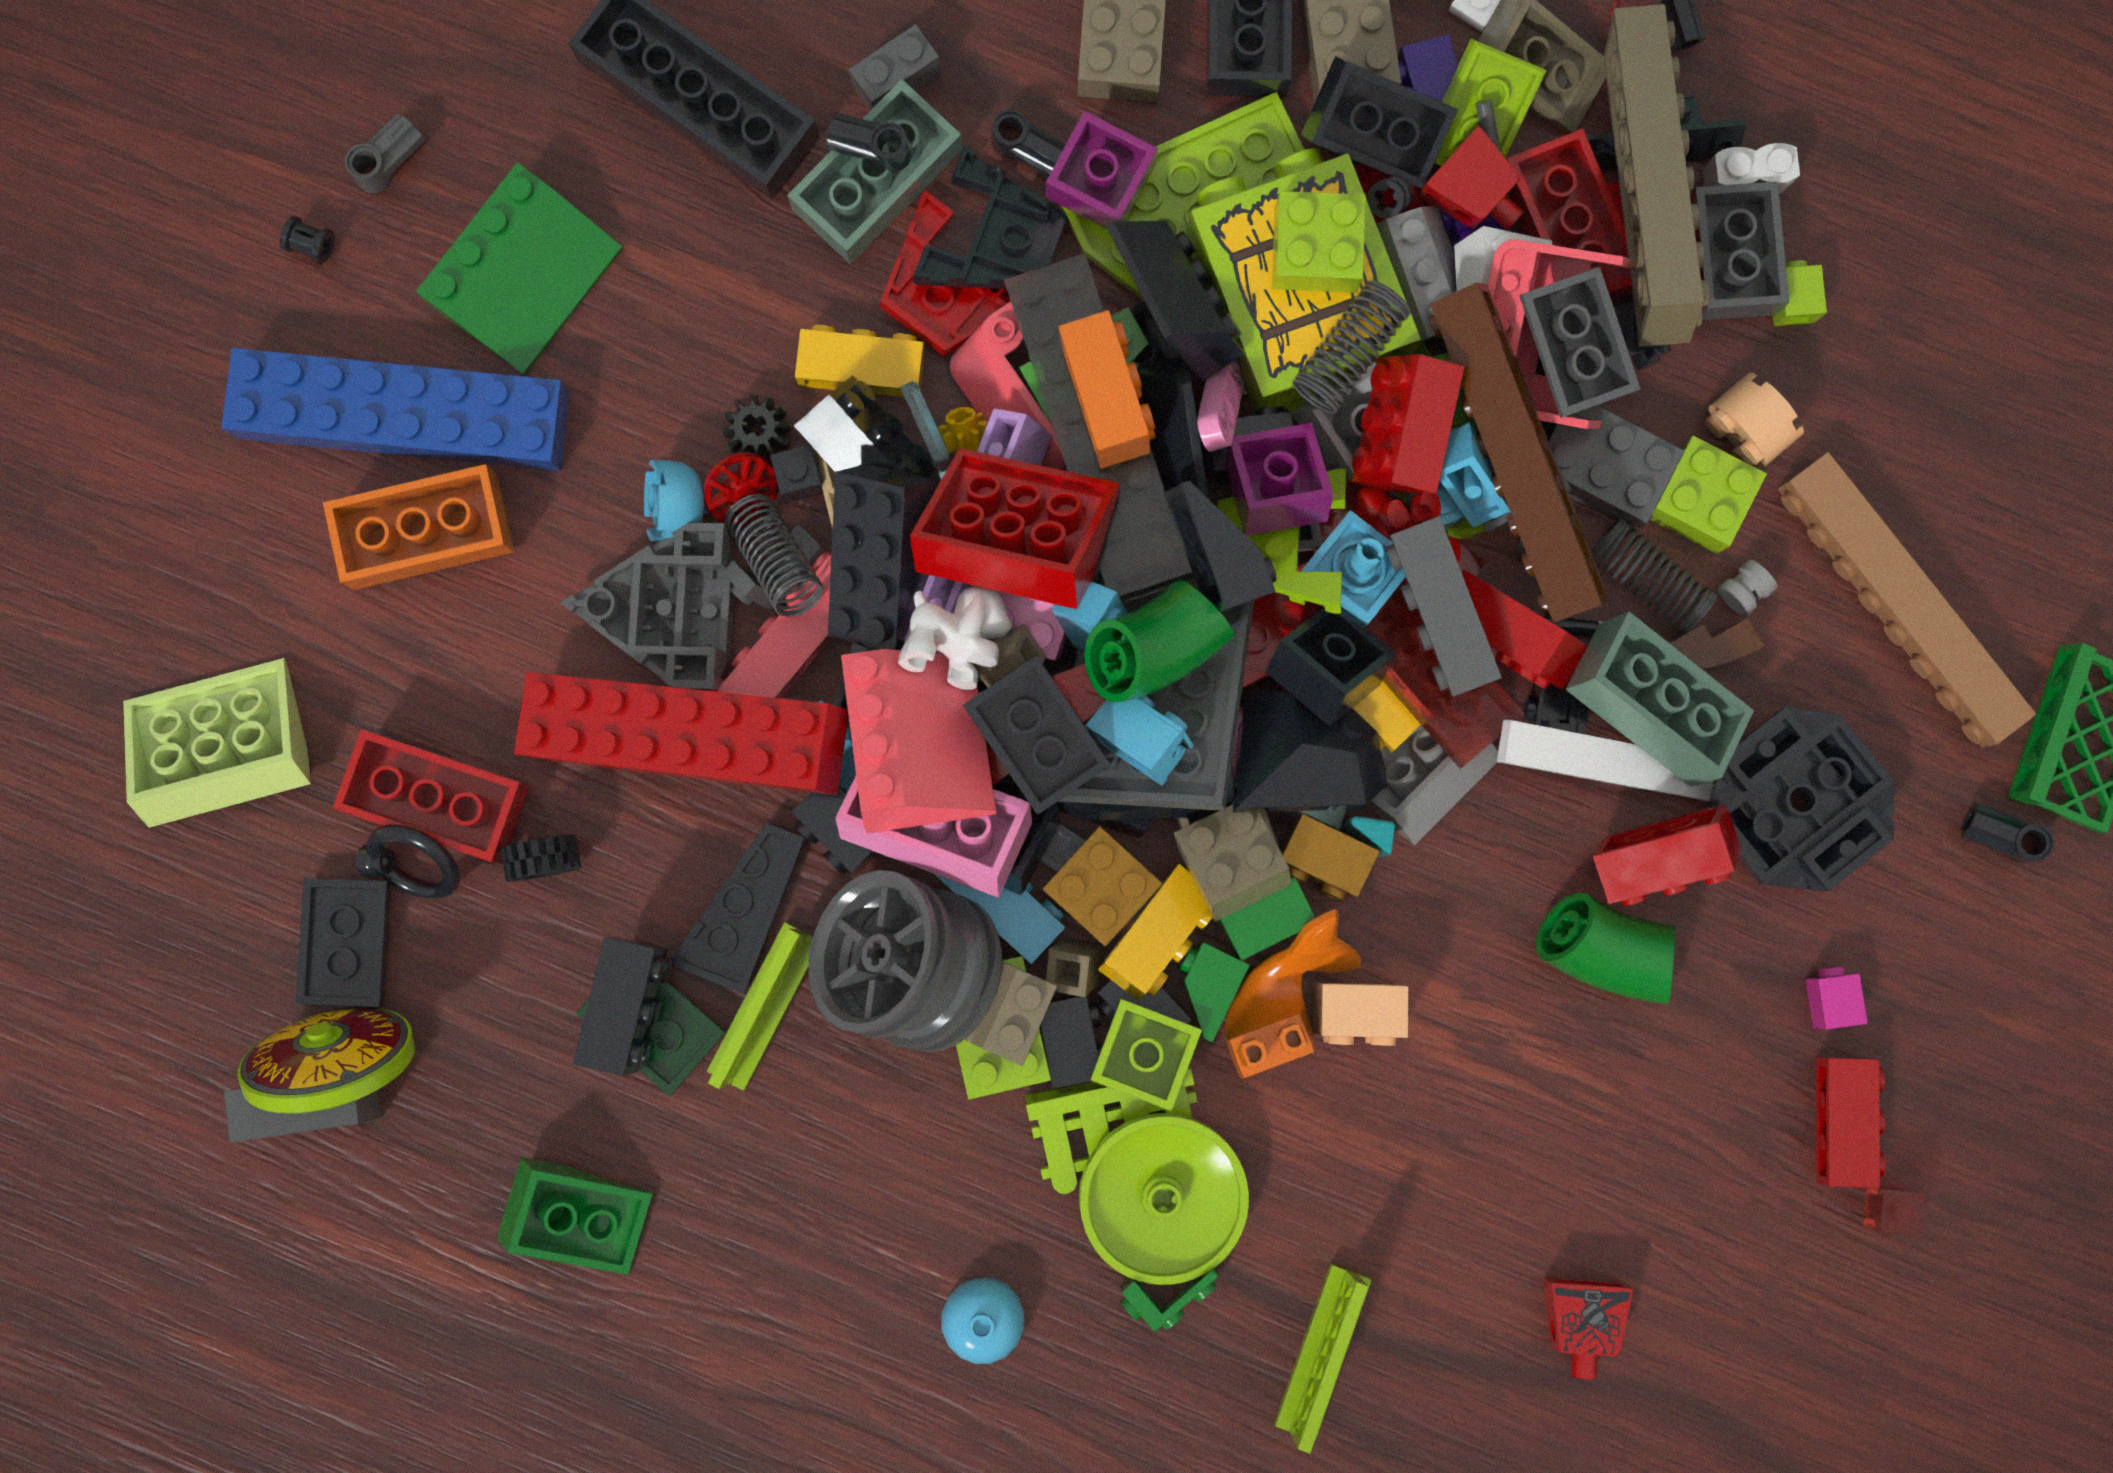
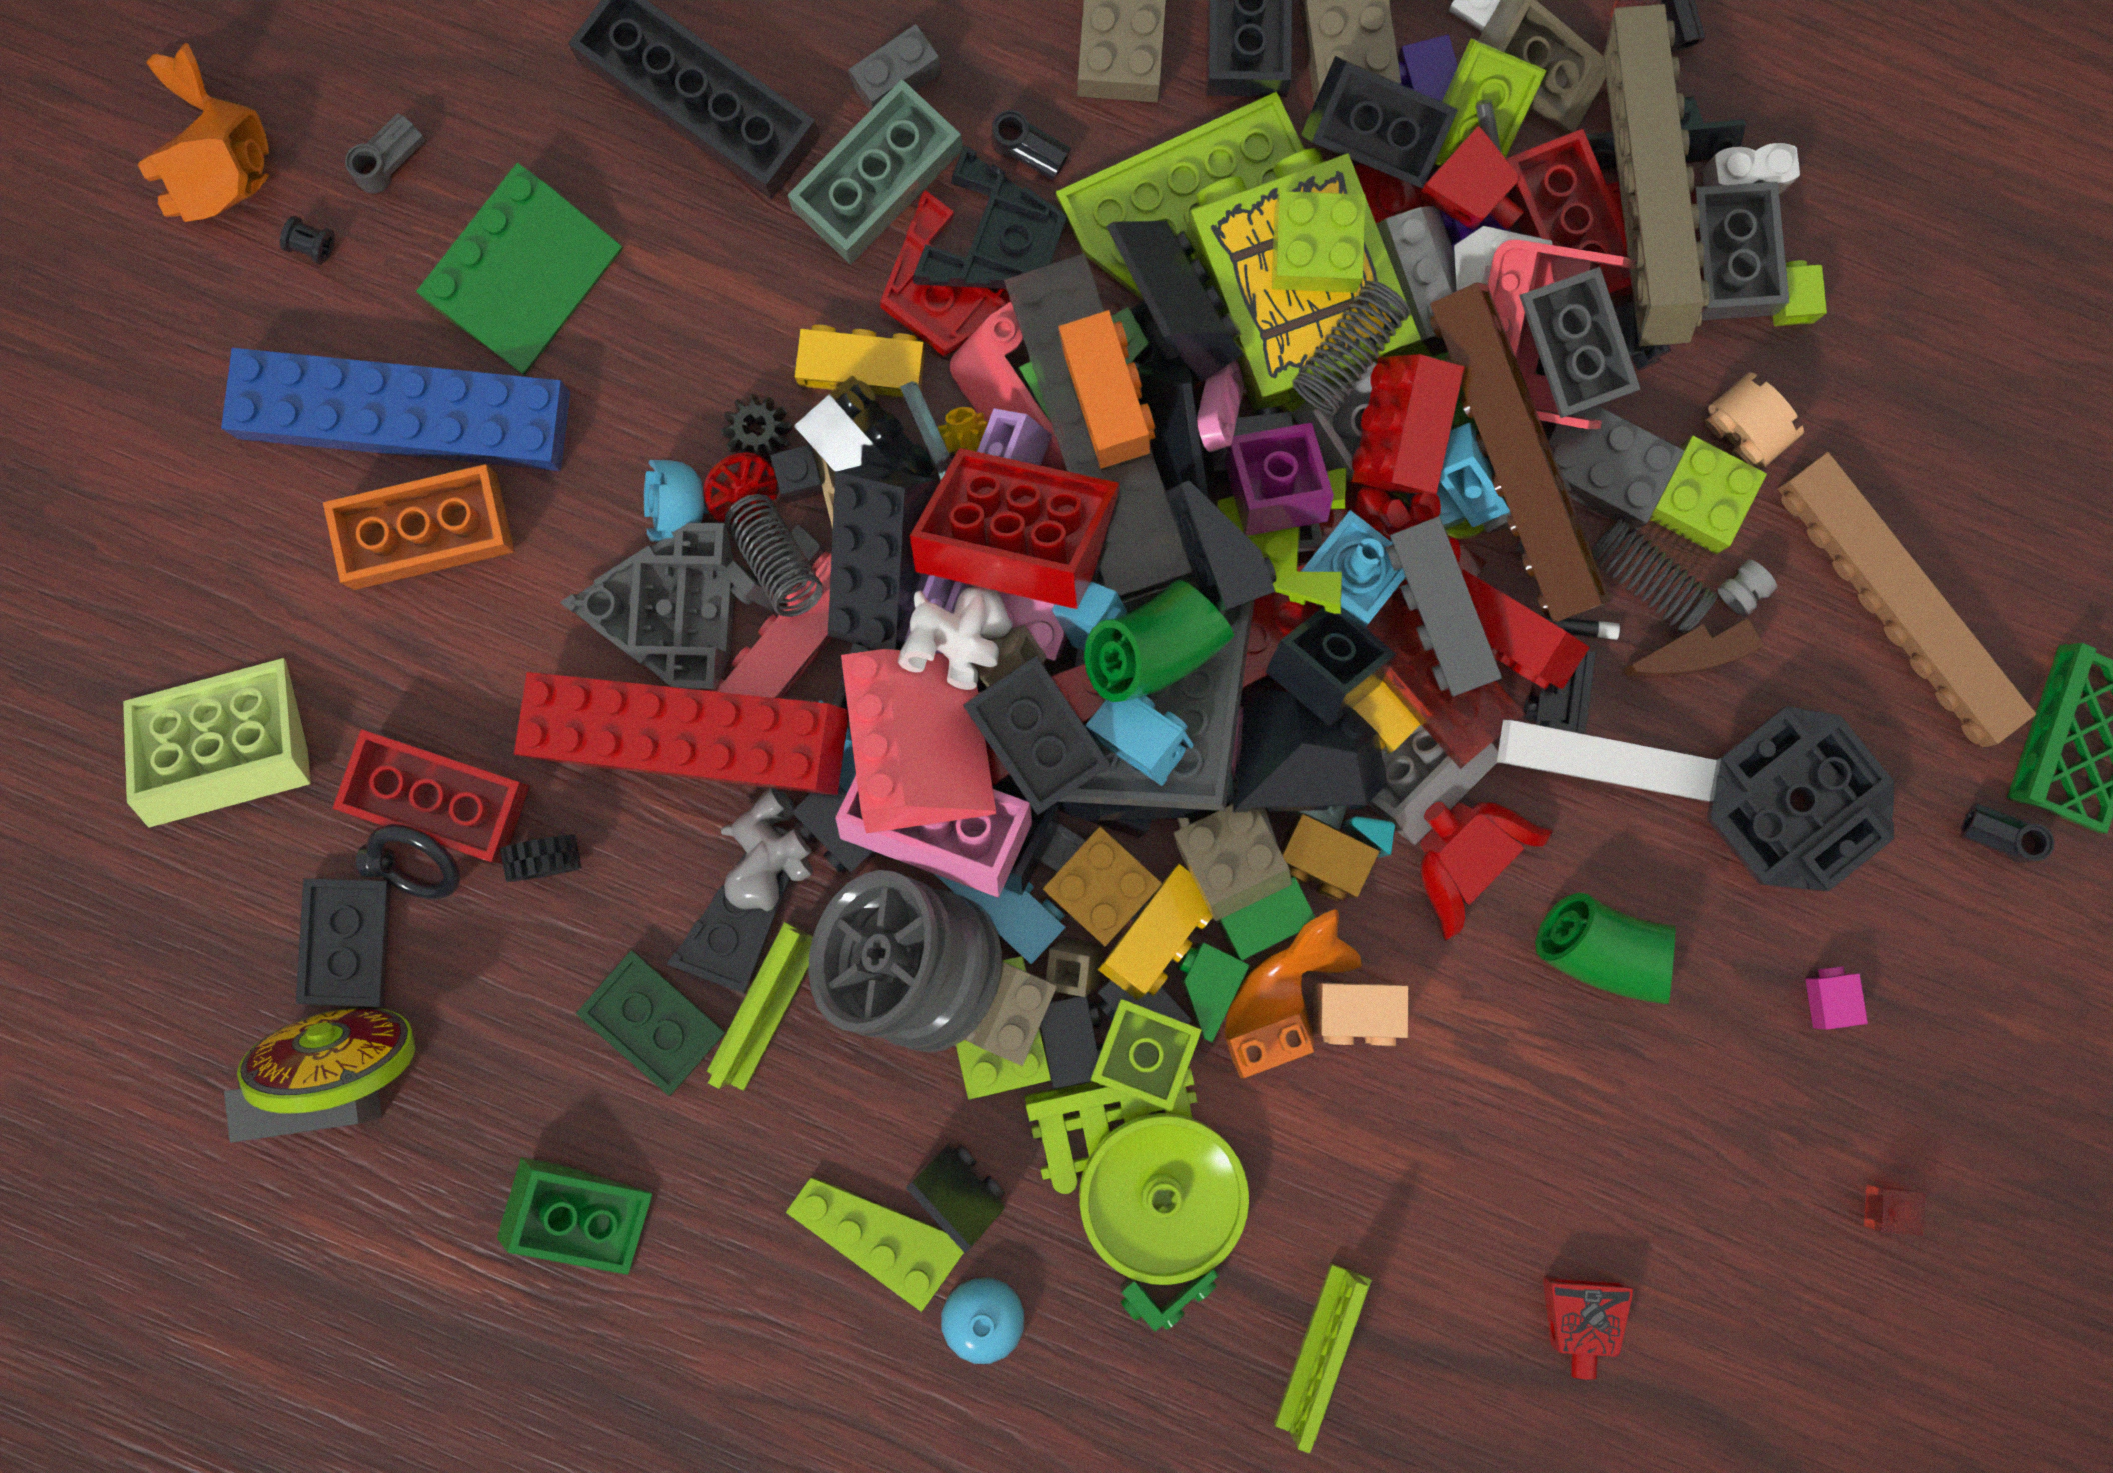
(213, 159): none -> orange hips
(622, 1006): black brick -> none
(754, 880): none -> light grey animal
(866, 139): black piece -> none
(888, 1245): none -> lime wing
(957, 1195): none -> slope
(1100, 171): magenta brick -> none
(1376, 198): black bush -> none
(1468, 853): none -> red torso
(1660, 699): sand green brick -> none
(1668, 855): red brick -> none
(1849, 1122): red brick -> none

